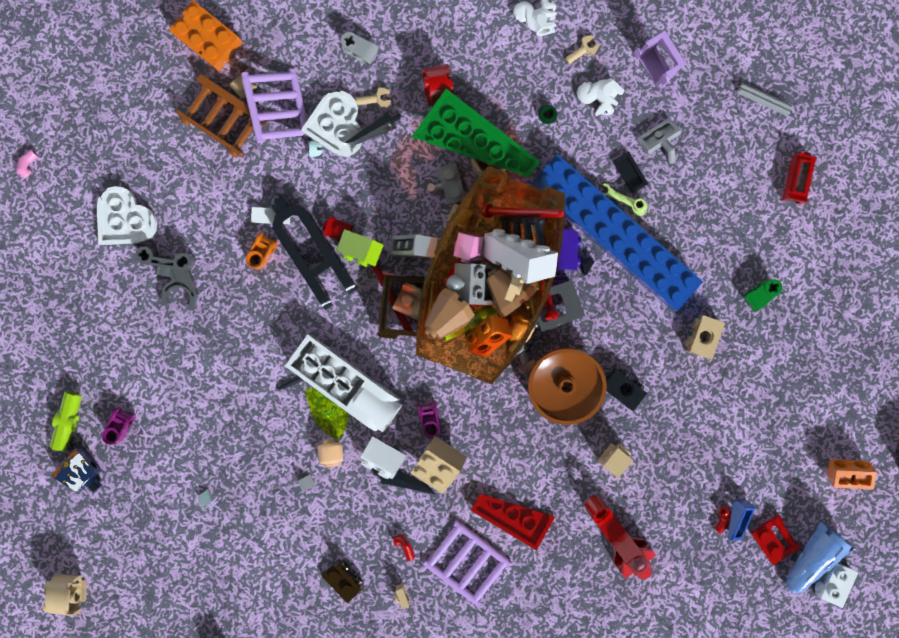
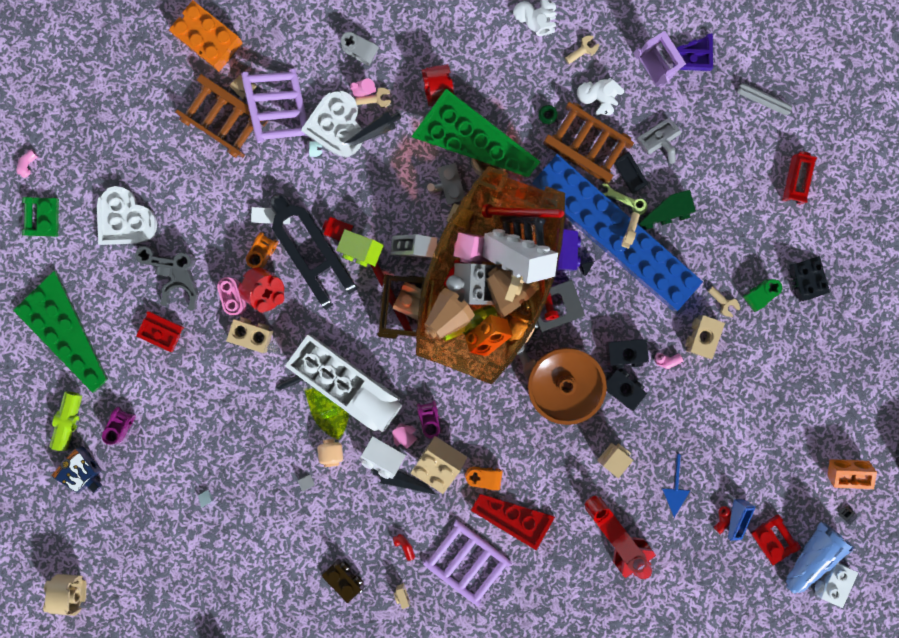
(46, 216): none -> green plate
(56, 323): none -> green wing
(160, 331): none -> red plate
(230, 296): none -> bright pink brick
(249, 339): none -> tan brick
(261, 289): none -> red brick
(363, 87): none -> bright pink piece
(404, 435): none -> bright pink piece
(487, 479): none -> orange piece
(571, 152): none -> dark orange fence
(630, 234): none -> tan bar
(638, 350): none -> black brick
(667, 362): none -> bright pink arm
(672, 207): none -> dark green slope
(674, 496): none -> blue piece
(697, 54): none -> dark purple wing
(724, 302): none -> tan bar
(809, 278): none -> black hinge
(849, 515): none -> black piece

